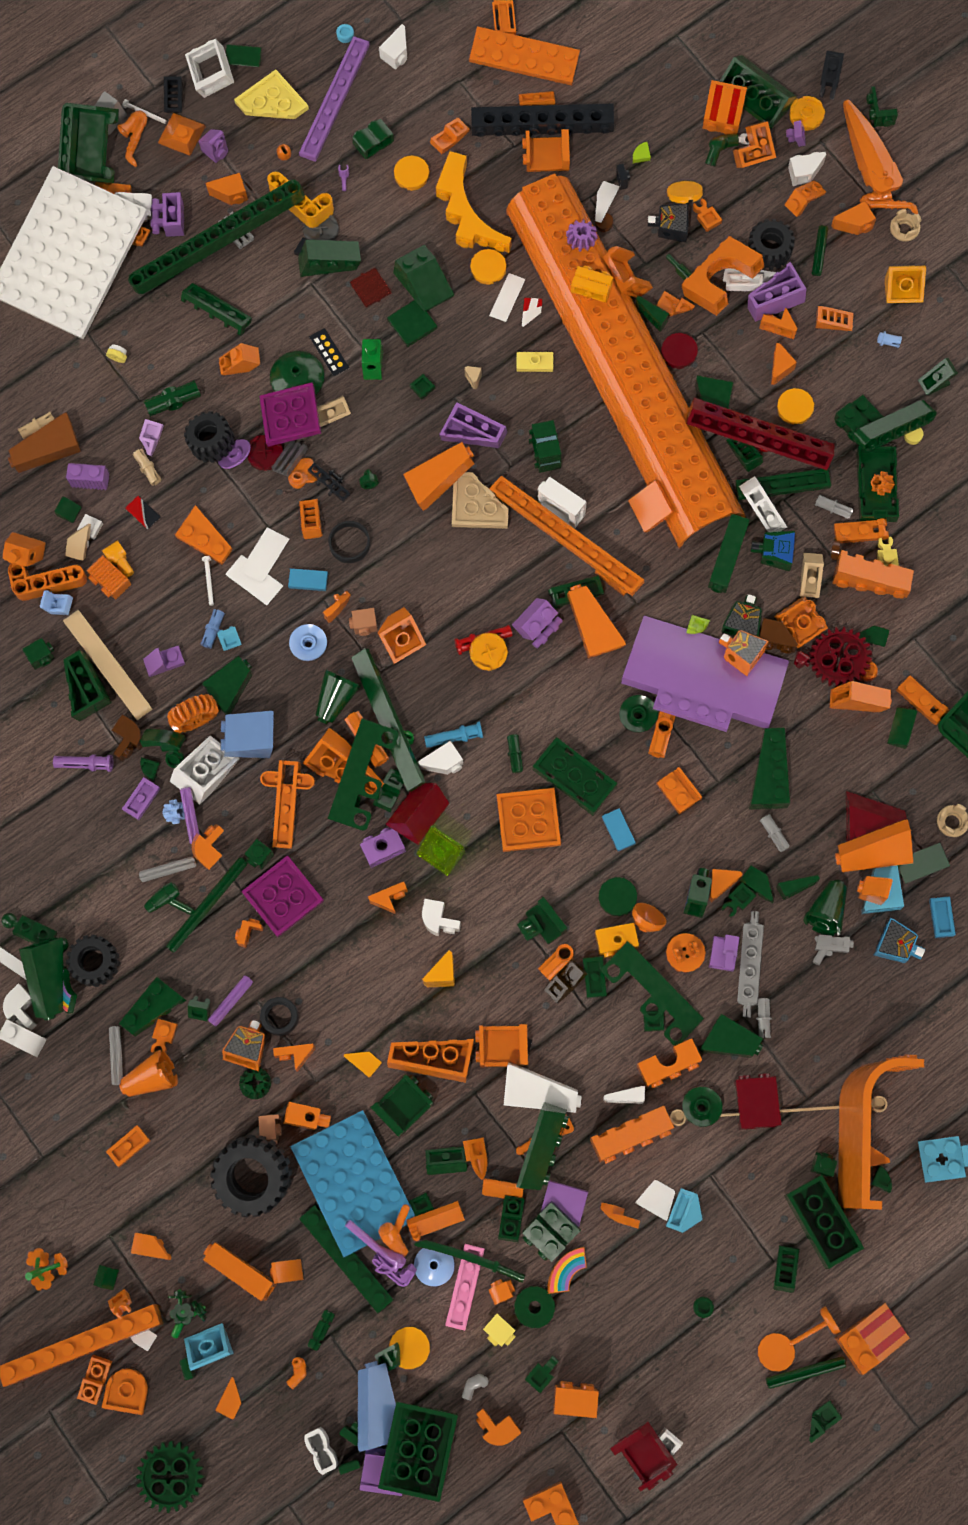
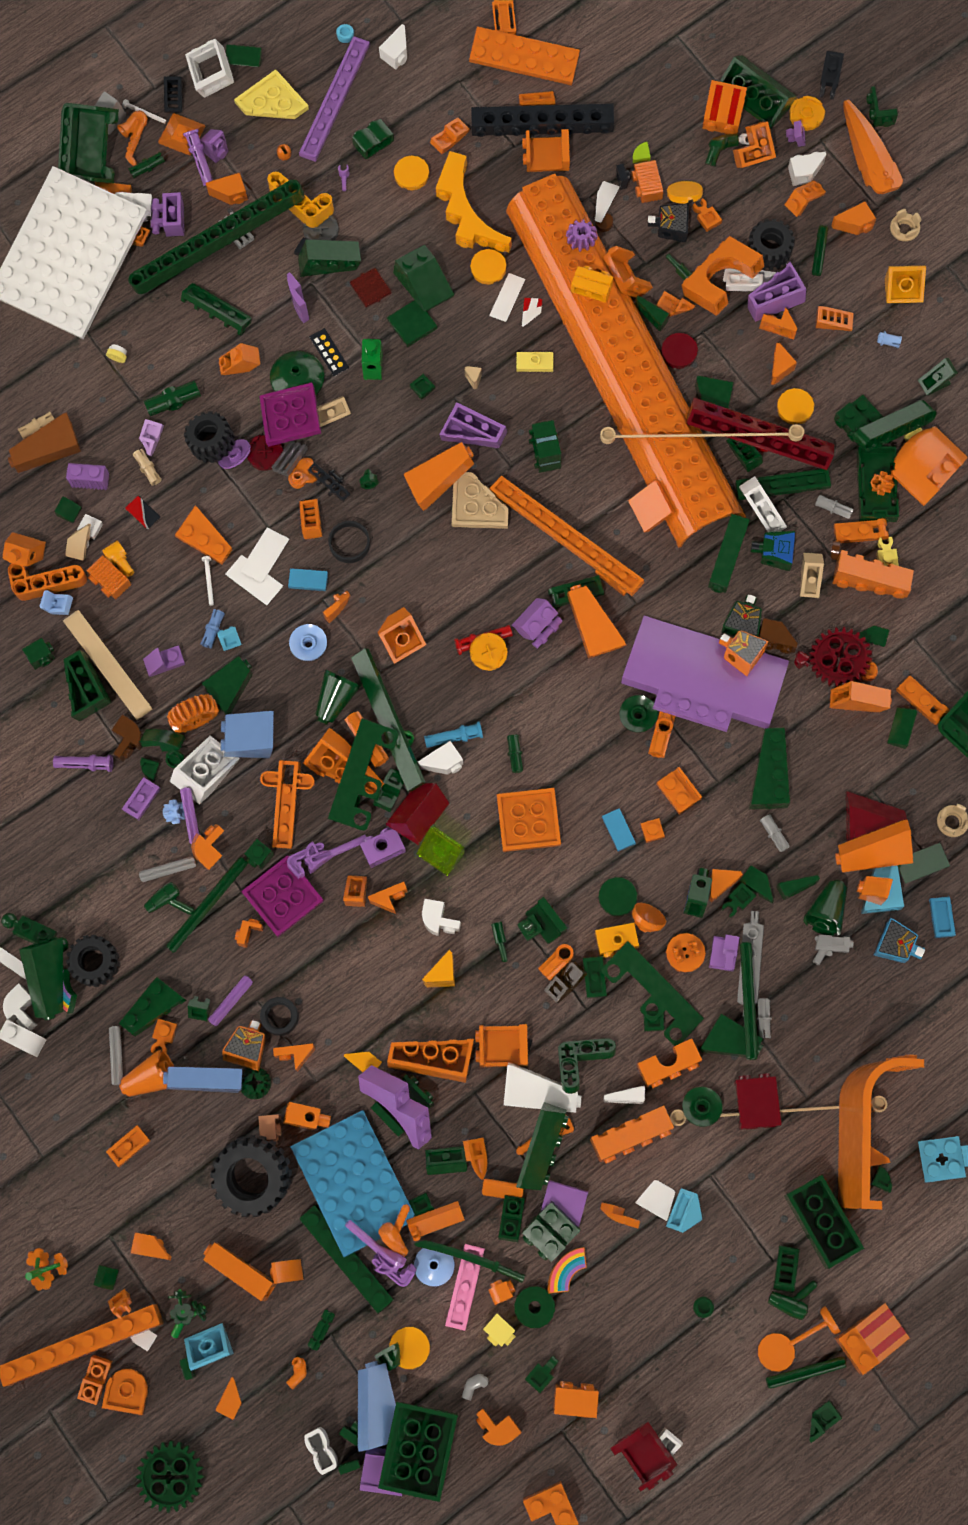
(146, 165): none -> dark green pin
(196, 149): none -> medium lavender pin
(203, 1079): none -> medium blue slope
(297, 298): none -> medium lavender slope
(316, 856): none -> medium lavender piece
(355, 891): none -> orange slope
(363, 621): nougat brick -> none
(395, 1097): none -> medium lavender arch
(500, 939): none -> dark green axle
(561, 502): white window -> none
(574, 776): dark green piece -> none
(576, 1054): none -> dark green beam
(648, 181): none -> orange brick
(652, 830): none -> orange plate
(697, 625): lime tile -> none
(748, 1001): none -> dark green axle
(793, 1305): none -> dark green piece
(795, 434): none -> tan piece
(802, 620): orange slope -> none
(824, 1164): dark green brick -> none
(885, 201): orange piece -> none
(927, 463): none -> orange slope

